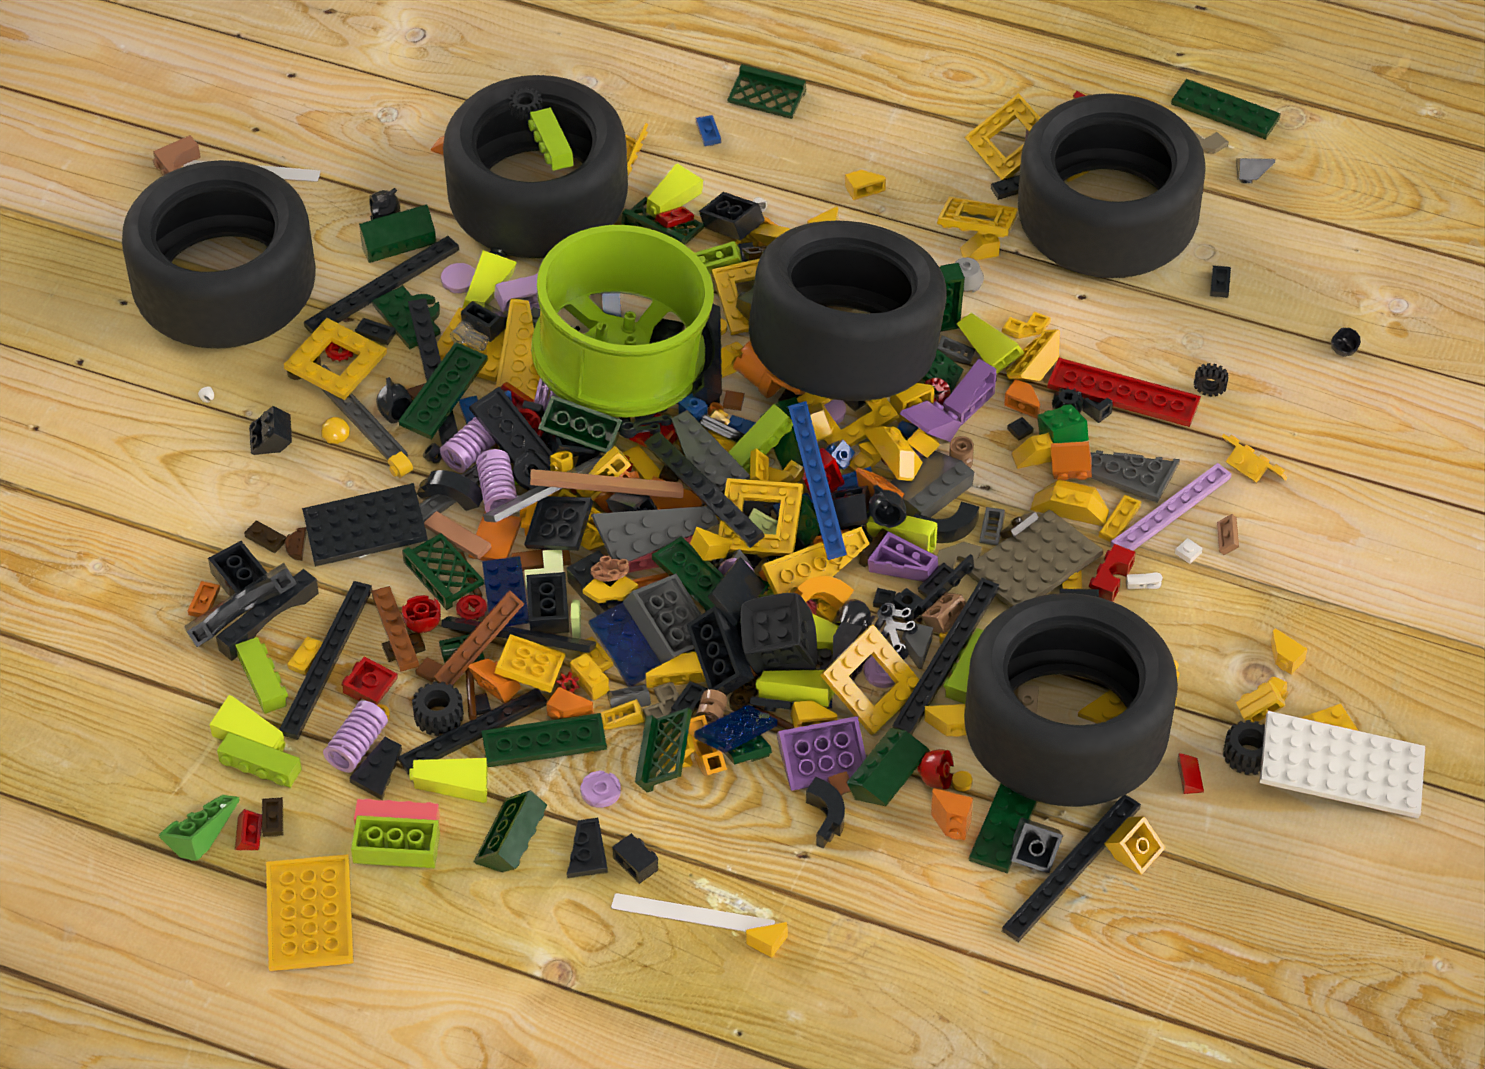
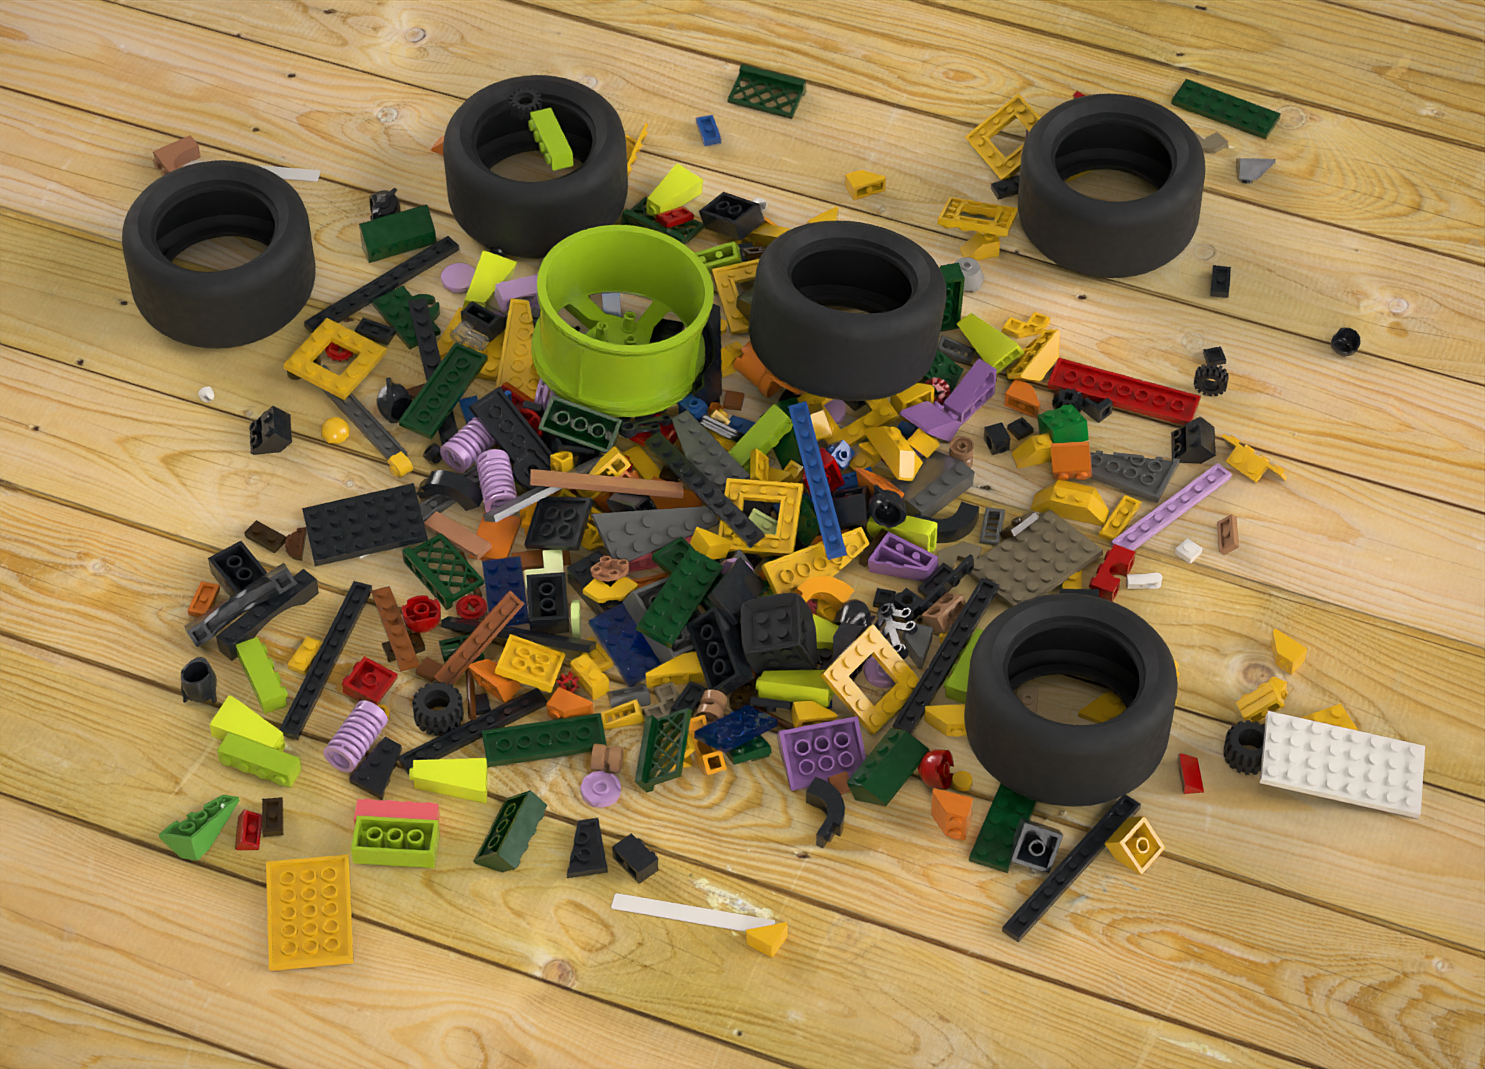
(198, 681): none -> black helmet
(607, 758): none -> medium nougat wheel
(679, 598): none -> dark green plate
(997, 438): none -> black brick
(1194, 442): none -> black slope
(1214, 355): none -> black tile

